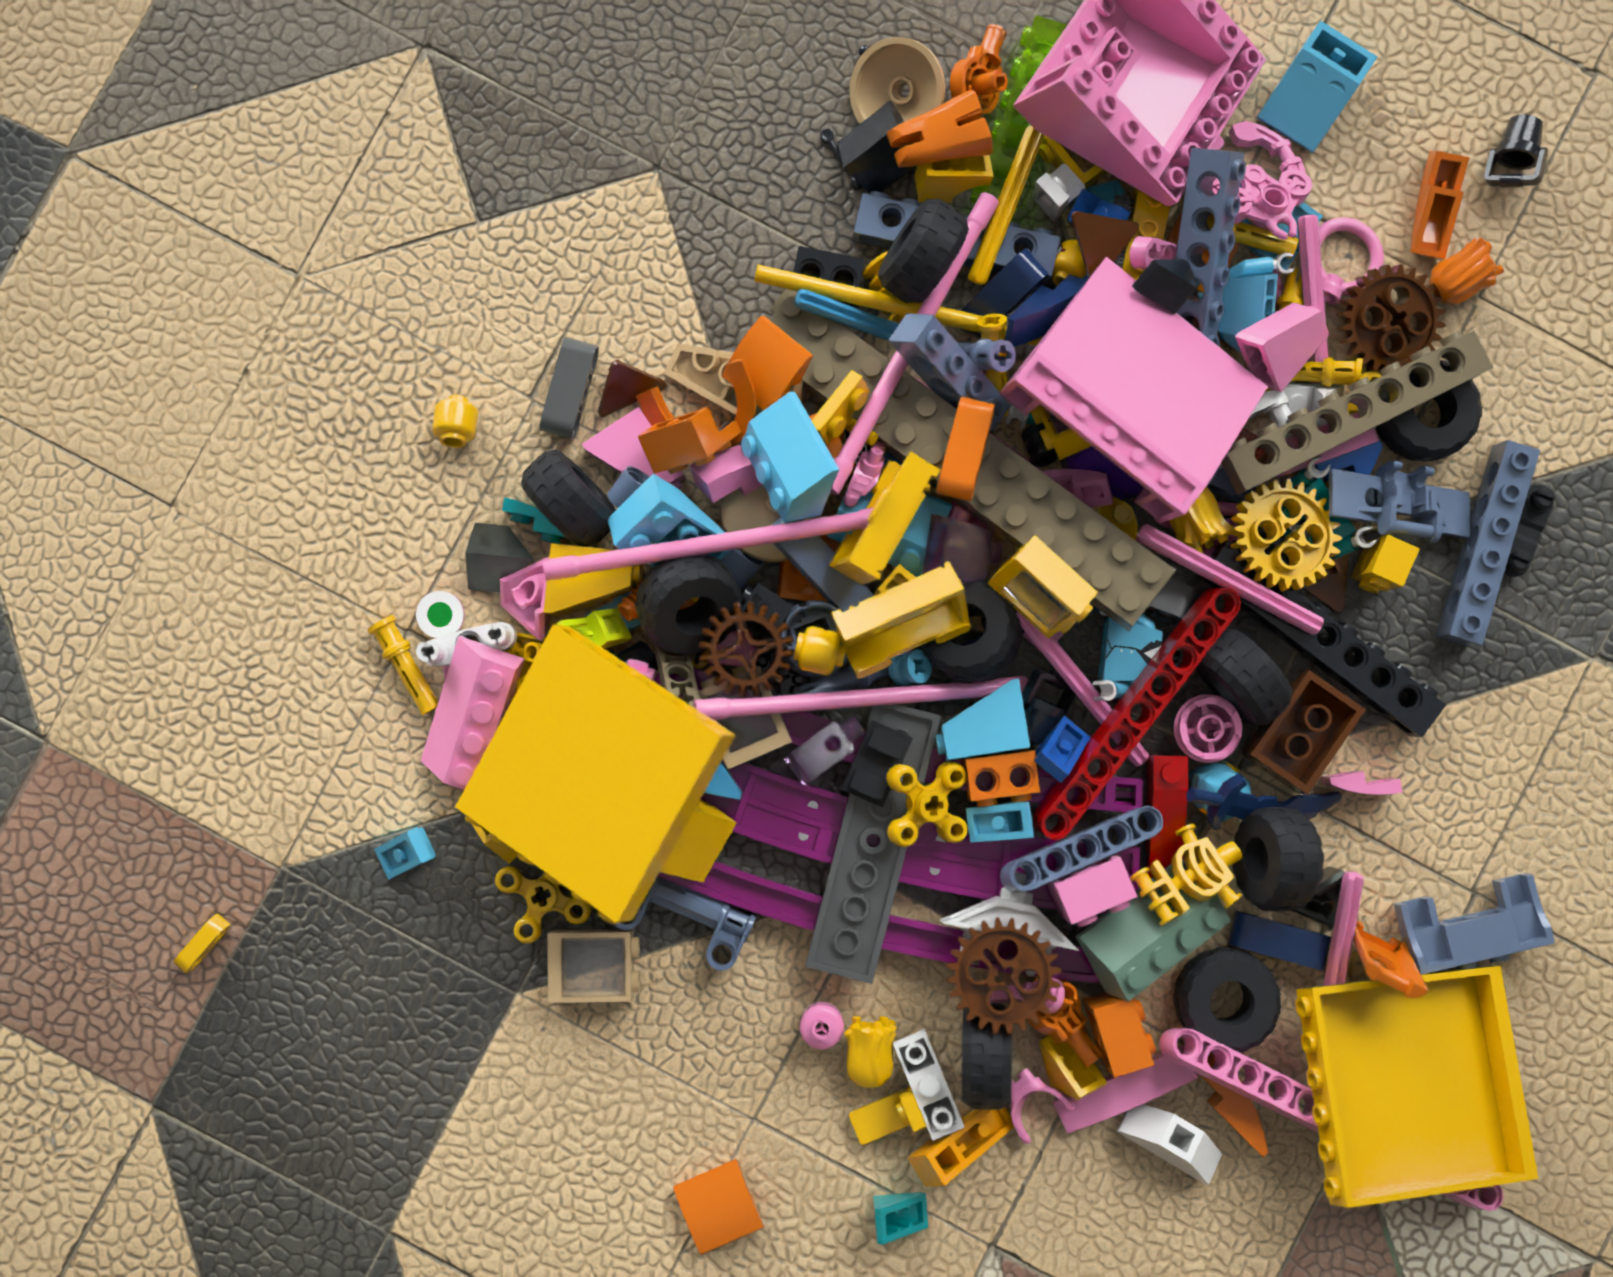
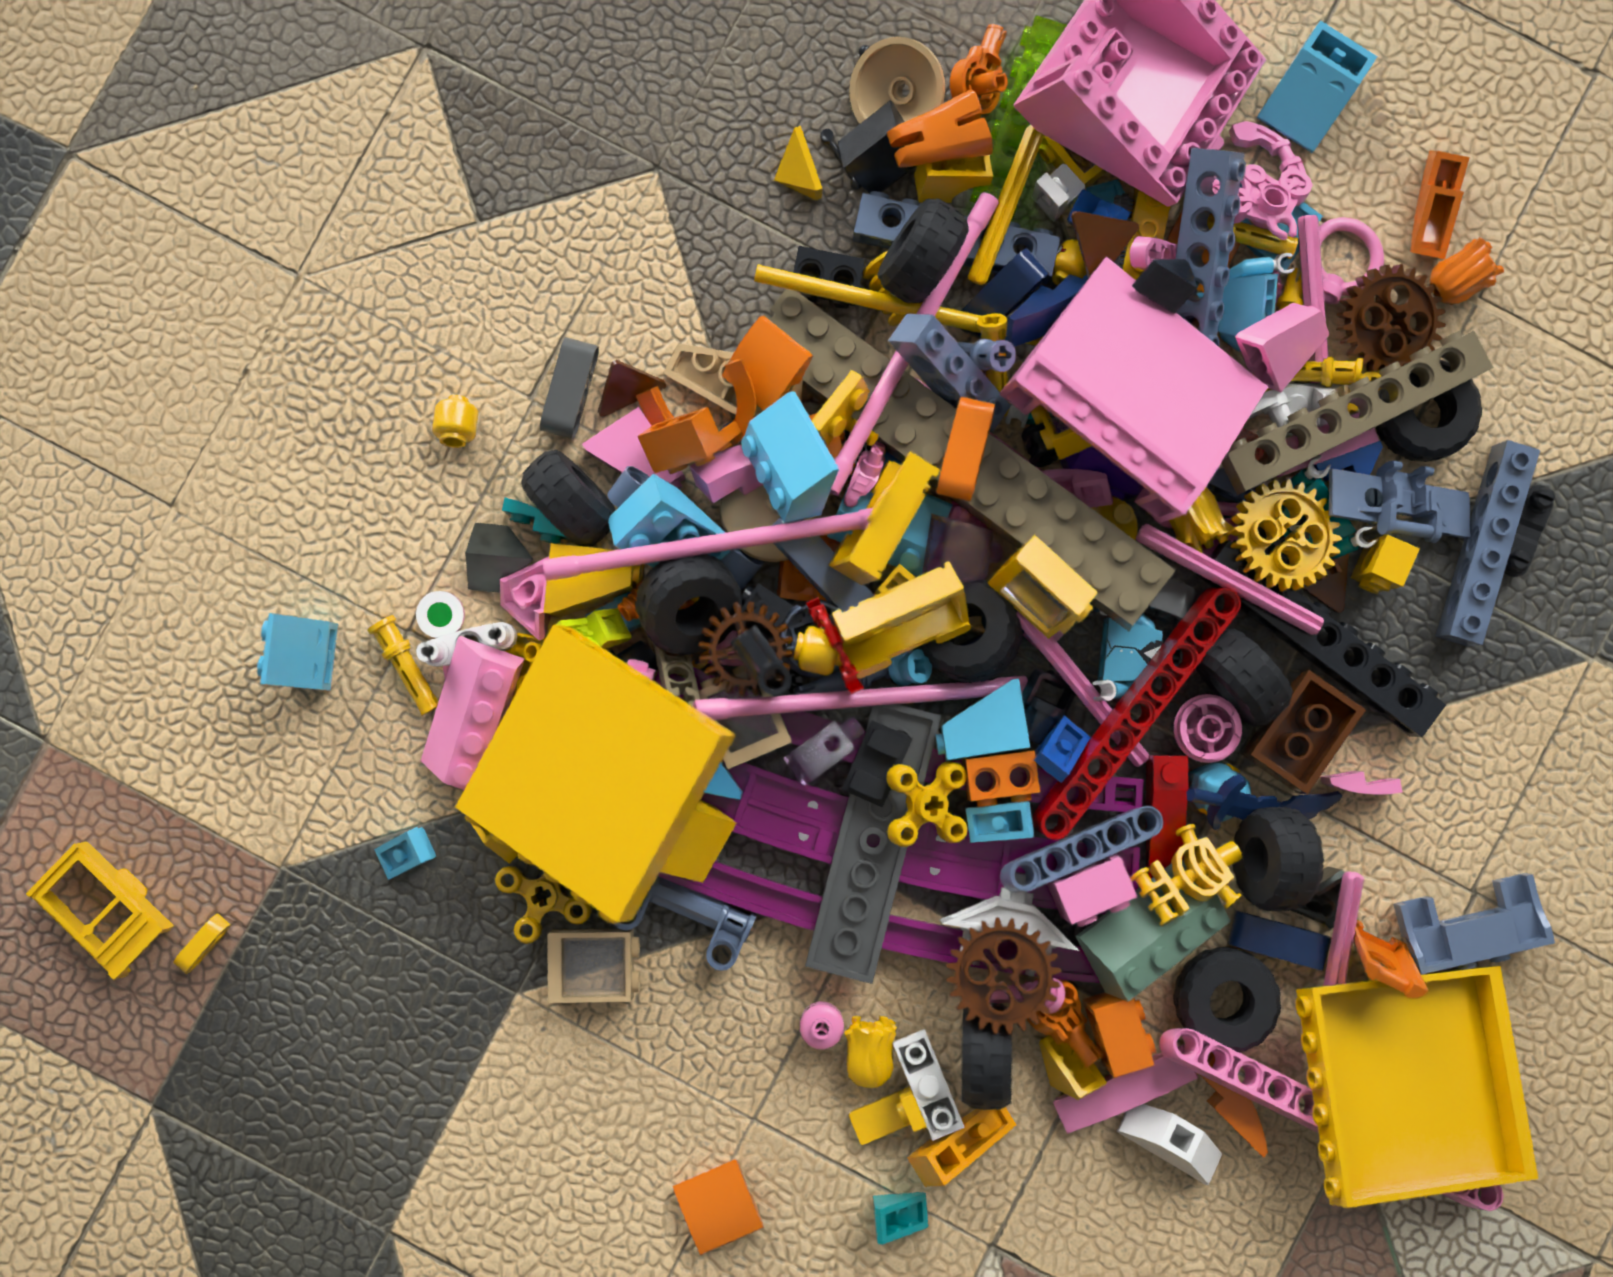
(131, 937): none -> yellow piece
(297, 652): none -> medium azure slope
(760, 658): none -> black piece
(798, 168): none -> yellow slope
(844, 314): dark azure axle -> none
(847, 670): none -> red piece
(1022, 1090): bright pink helmet -> none
(1518, 150): black piece -> none

